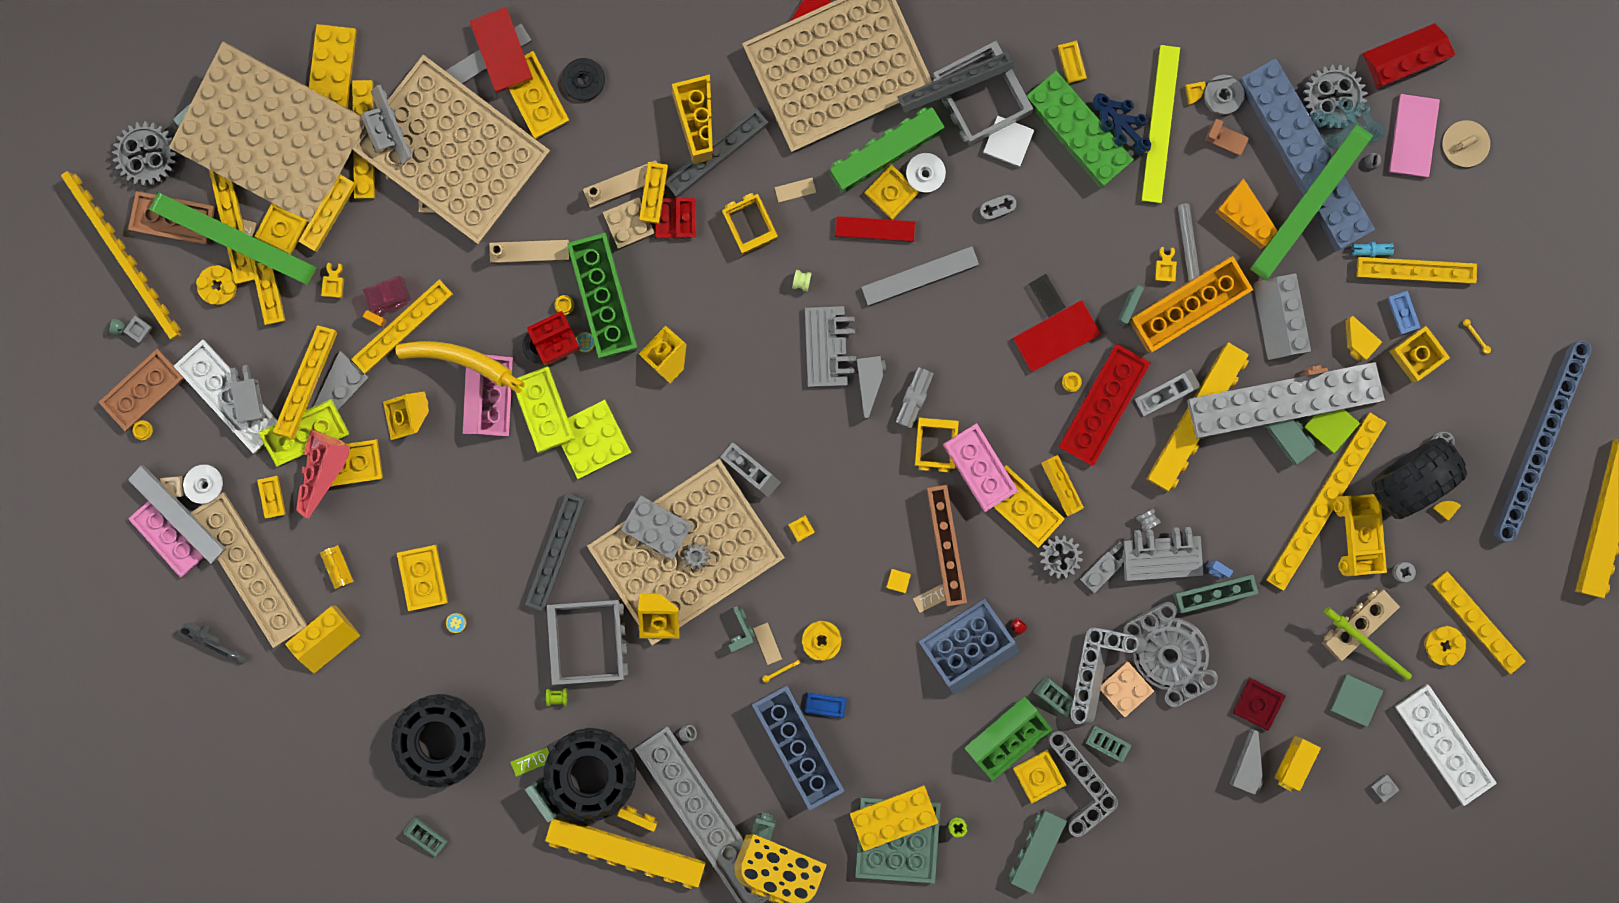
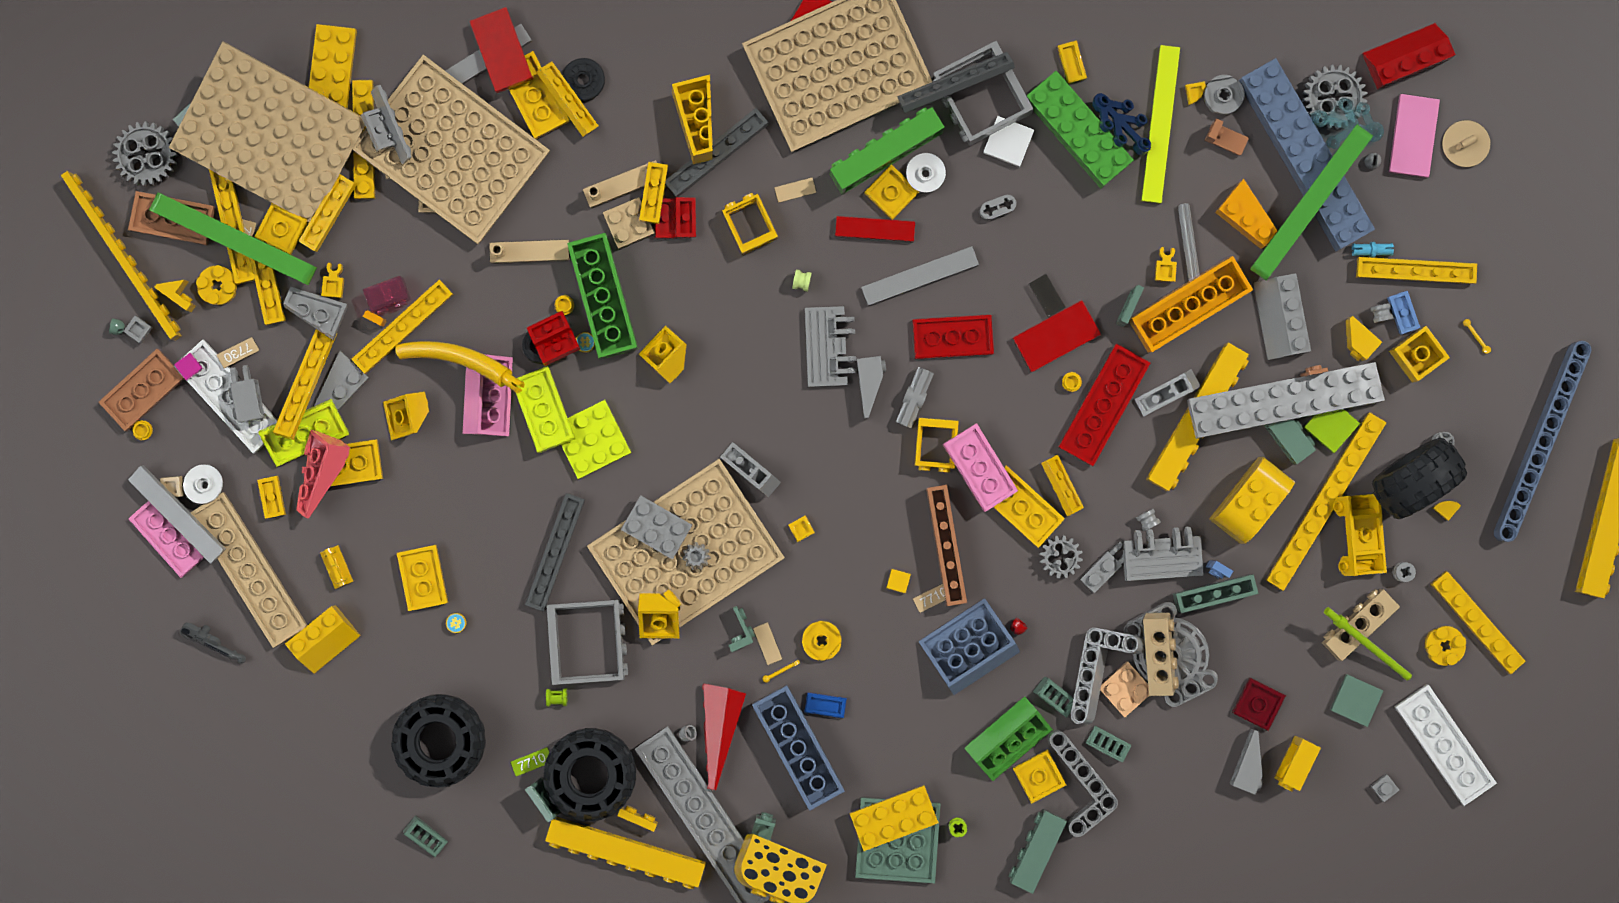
(173, 291): none -> yellow slope
(188, 366): none -> dark pink tile
(237, 352): none -> tan sticker
(316, 310): none -> light grey wing
(567, 99): none -> yellow plate
(670, 596): none -> yellow tile
(721, 717): none -> wedge
(953, 336): none -> red tile
(1158, 684): none -> tan brick
(1252, 500): none -> yellow brick
(1381, 313): none -> light grey wheel

